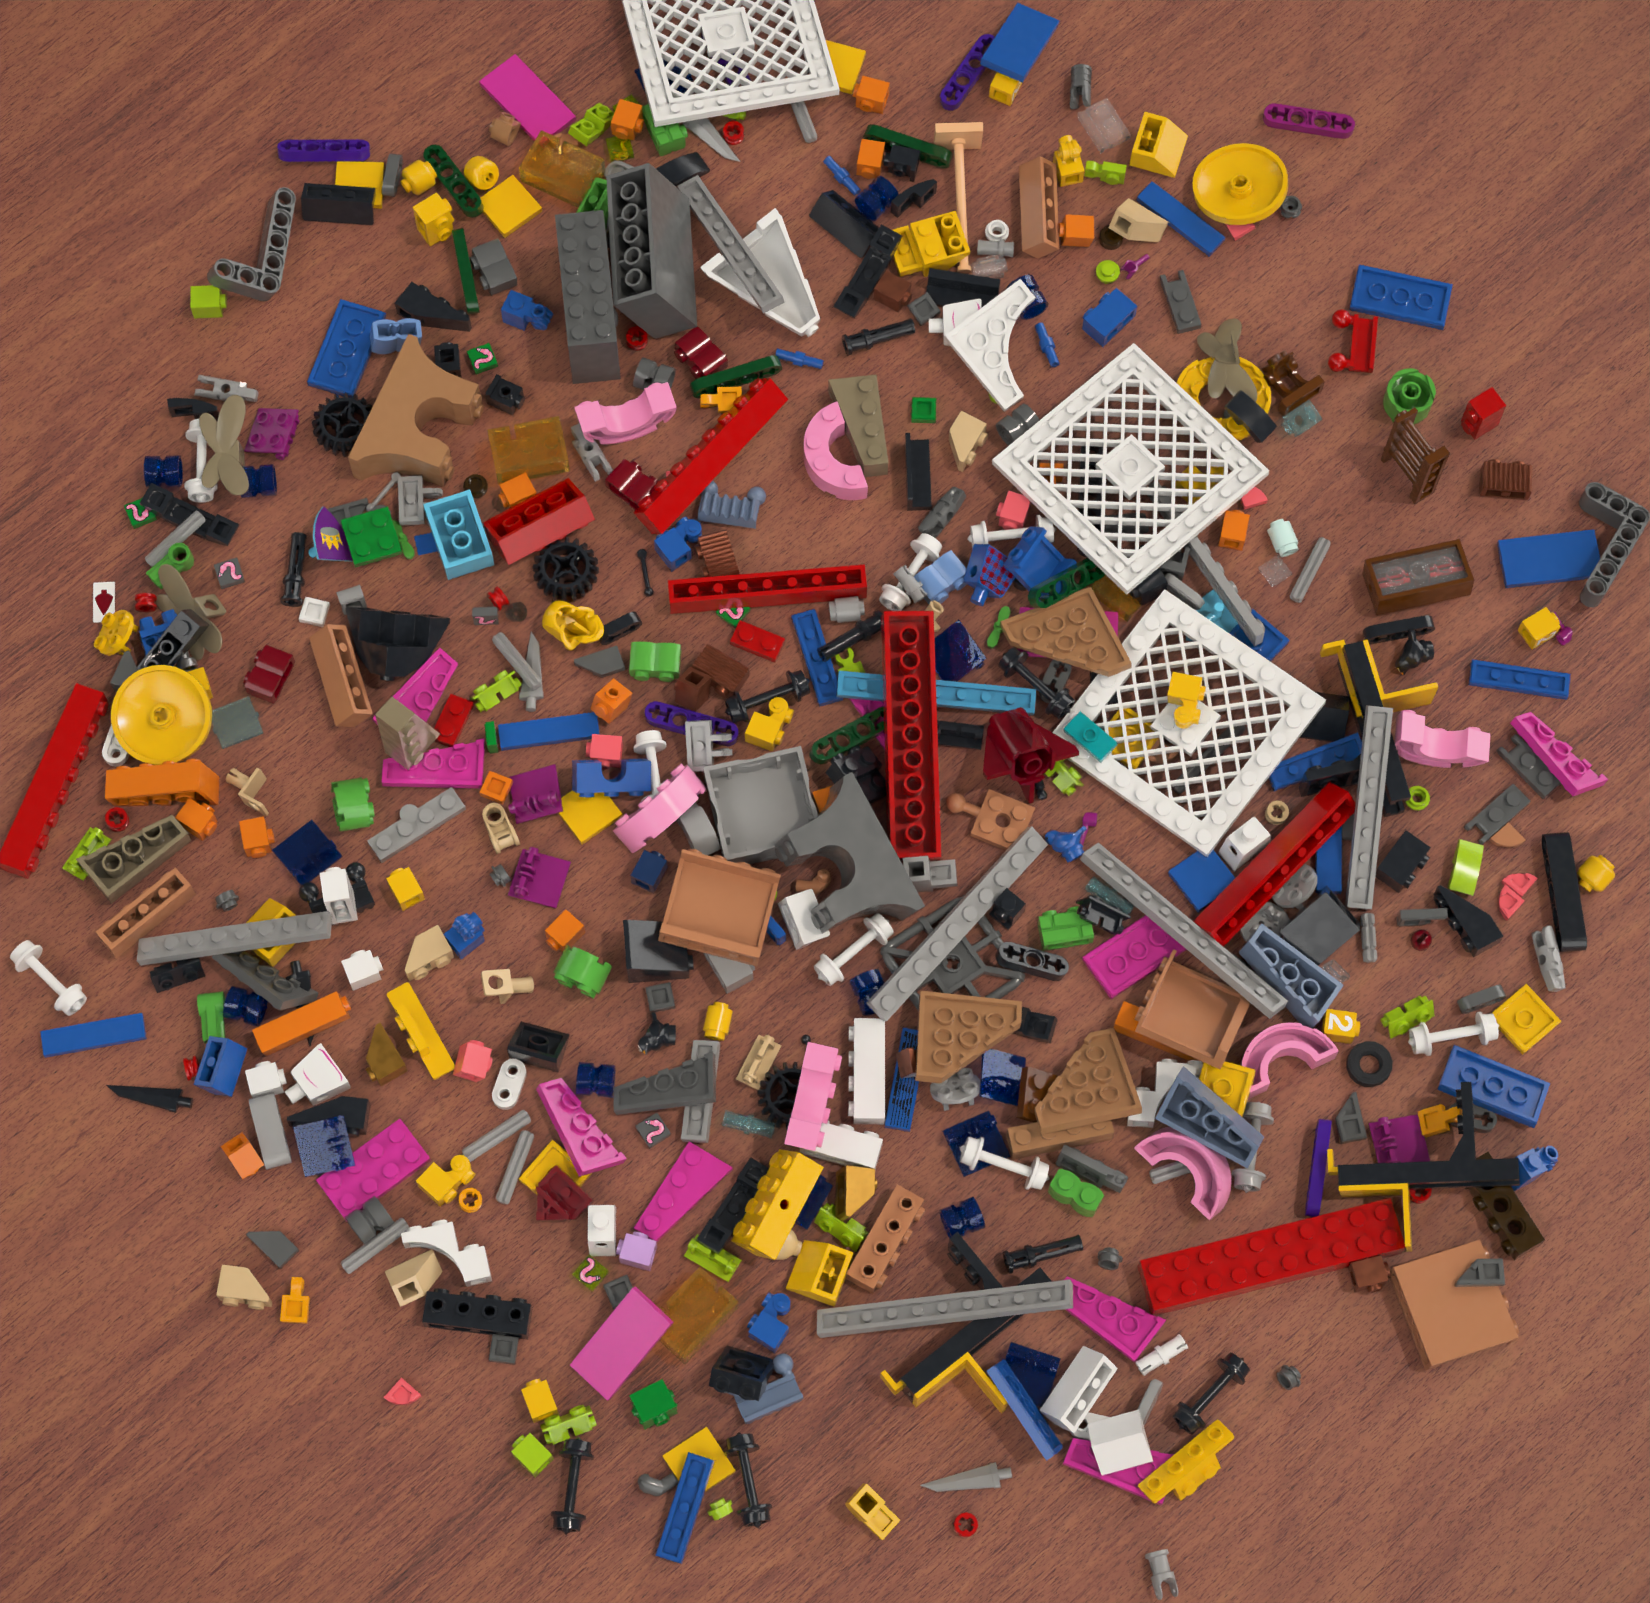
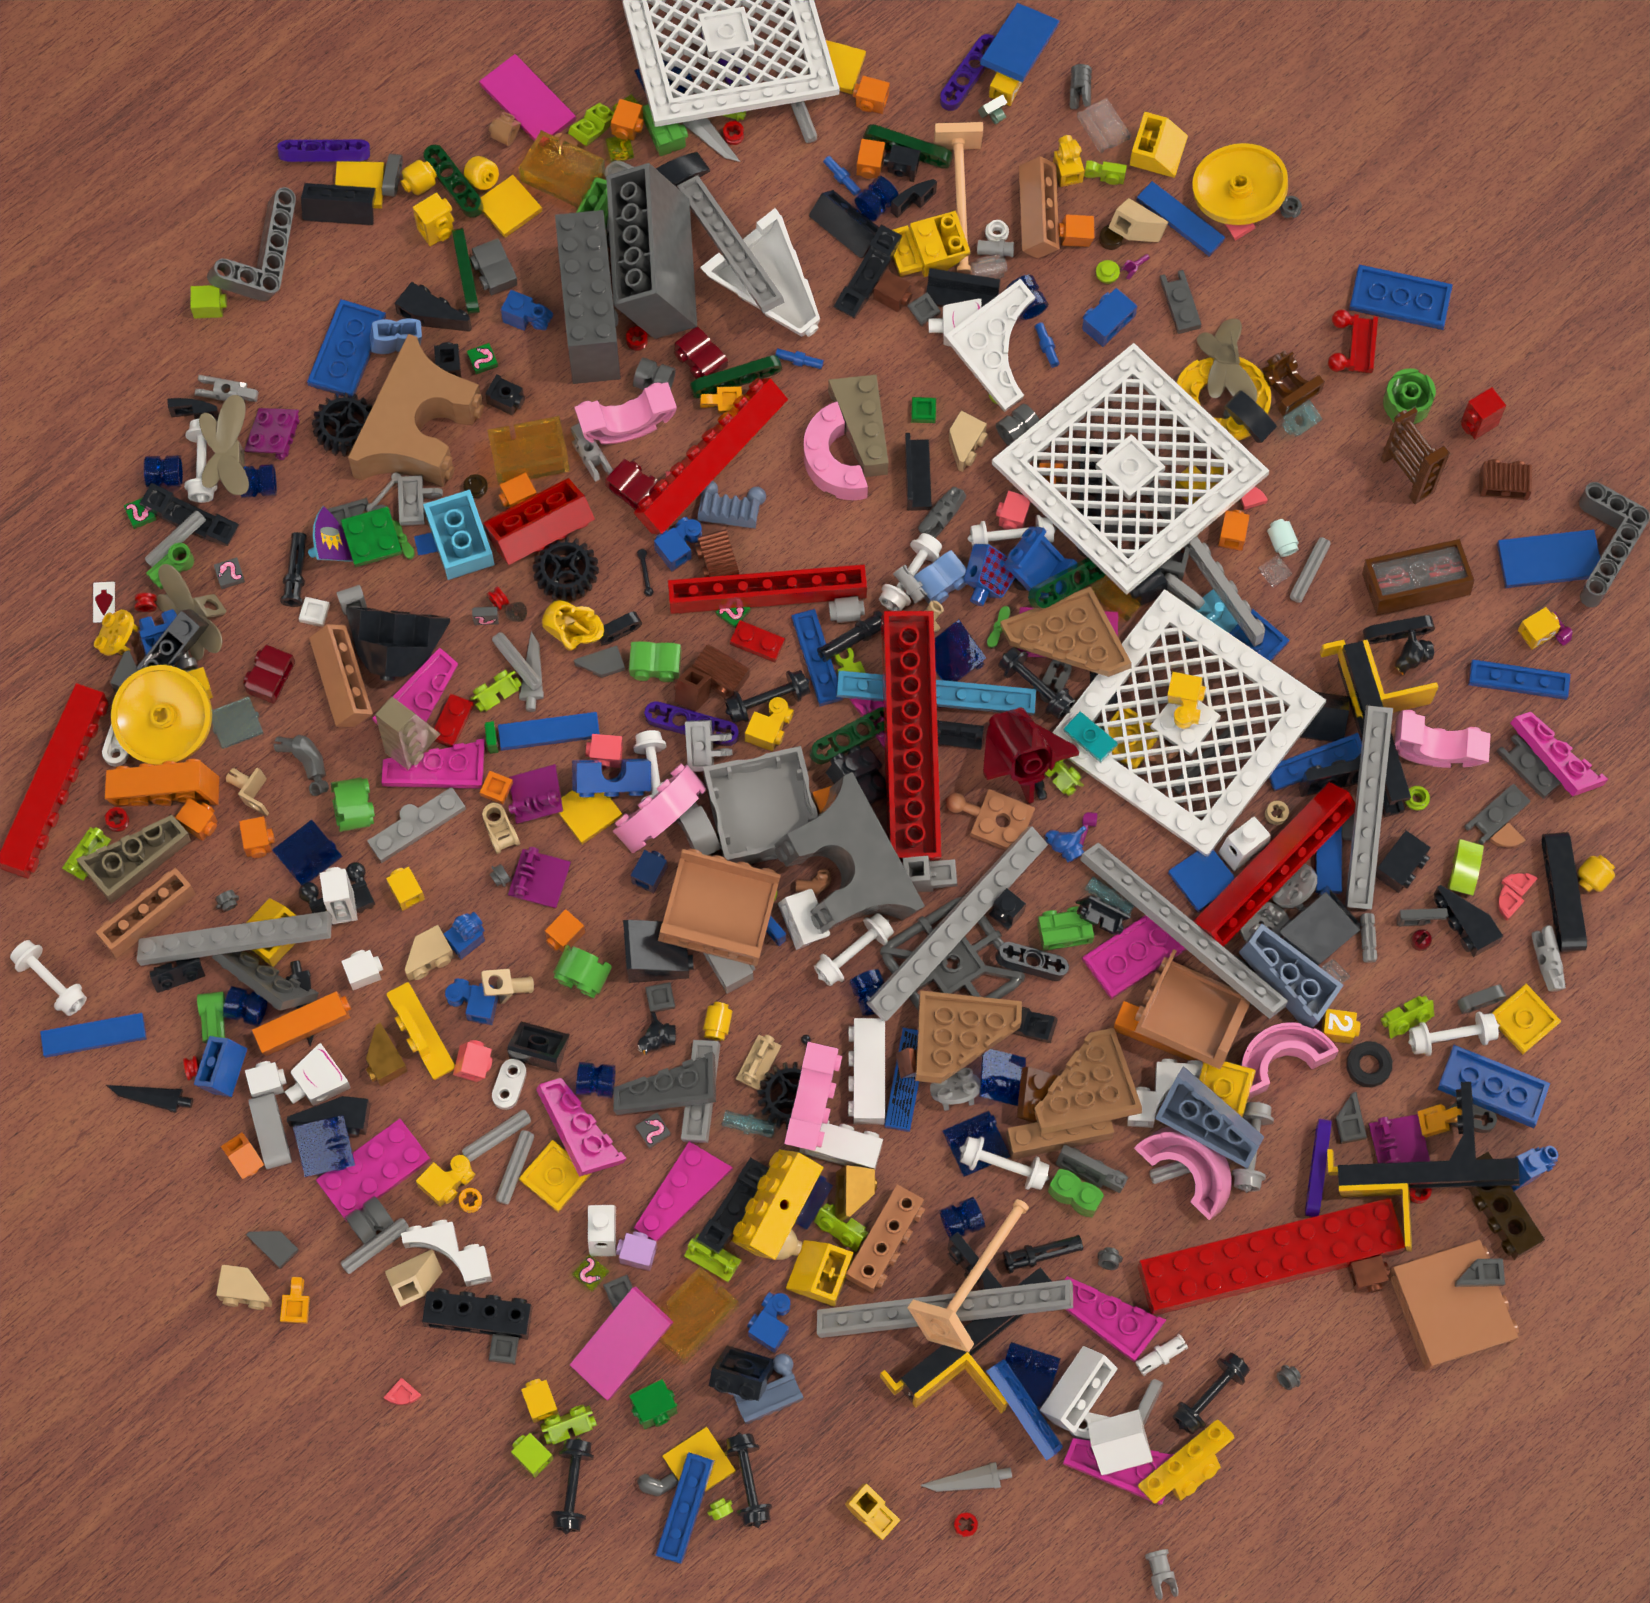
(310, 756): none -> dark grey arm
(479, 1007): none -> blue brick
(560, 1197): dark red slope -> none
(611, 701): orange brick -> none
(867, 338): black pin -> none
(943, 1324): none -> light nougat tile
(994, 109): none -> sand green tile
(1308, 125): magenta beam -> none

